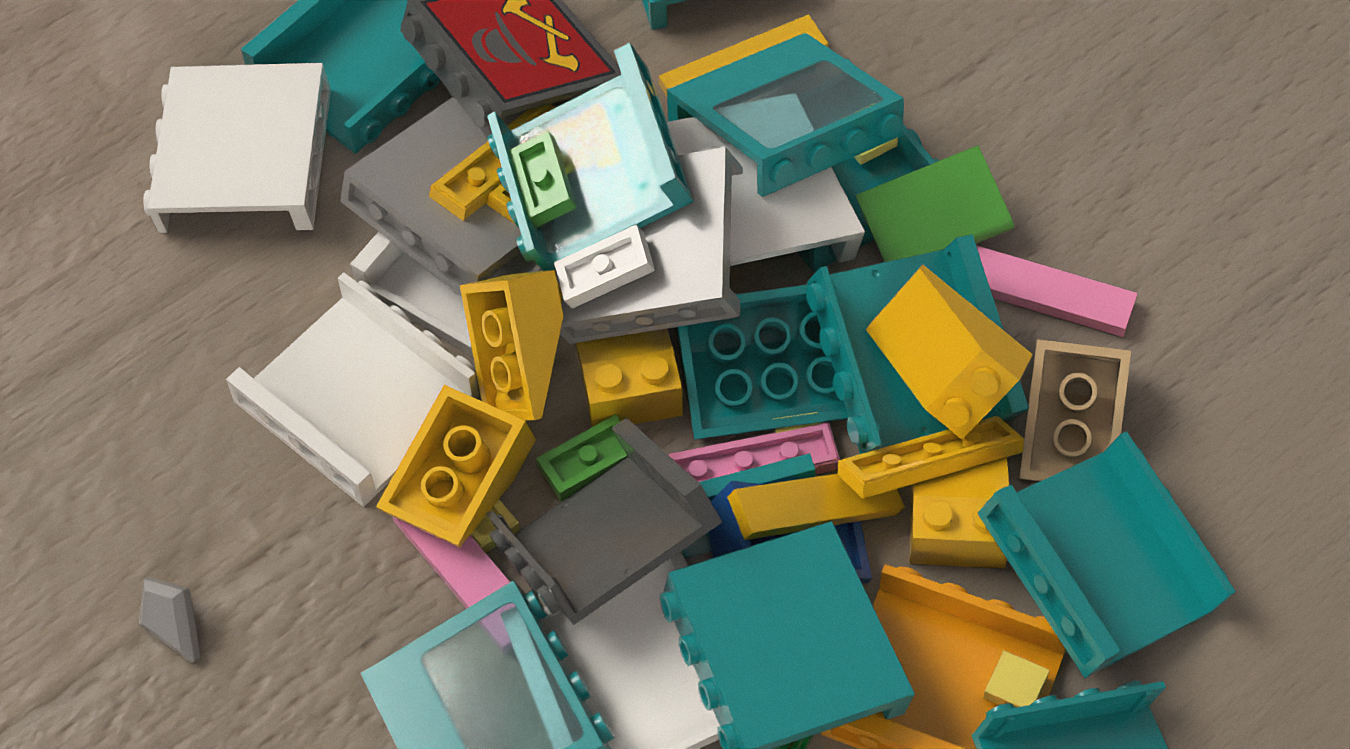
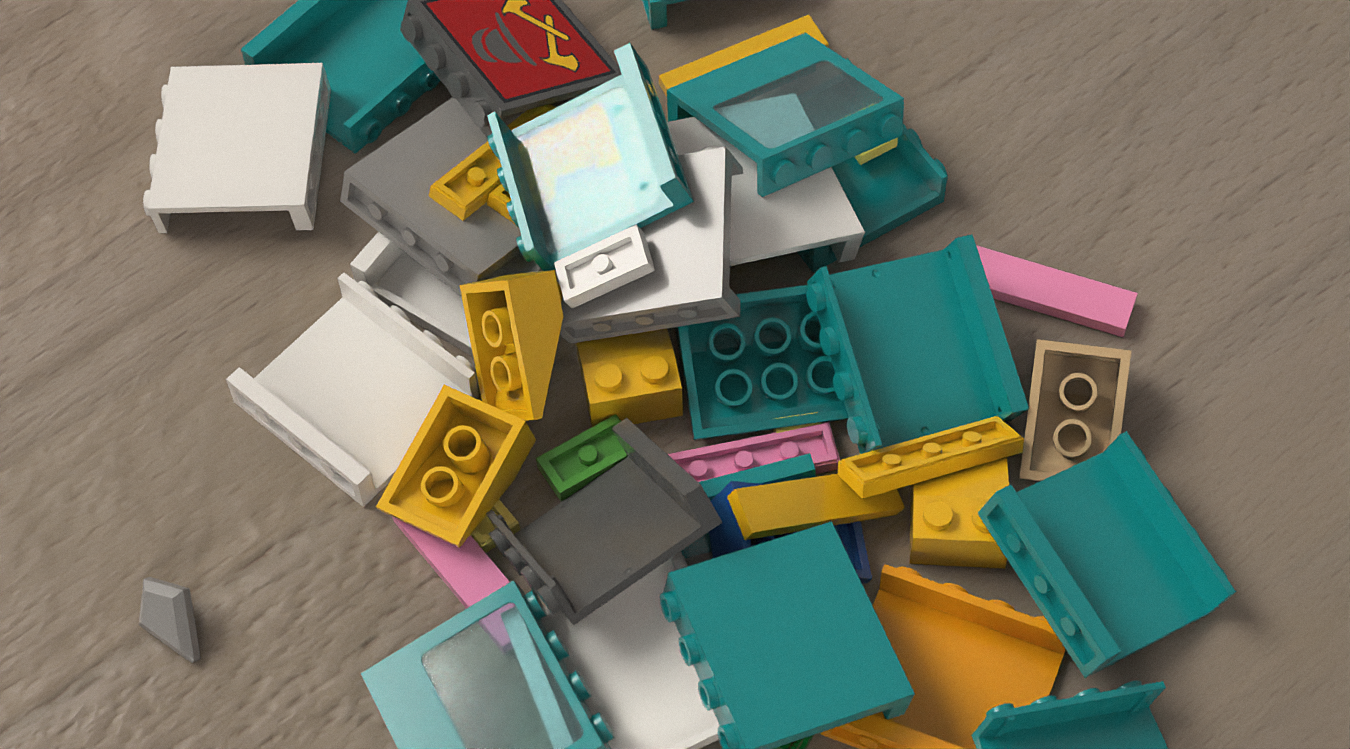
(542, 179): plate -> none
(935, 206): bright green piece -> none
(947, 351): yellow slope -> none
(1015, 681): light yellow tile -> none

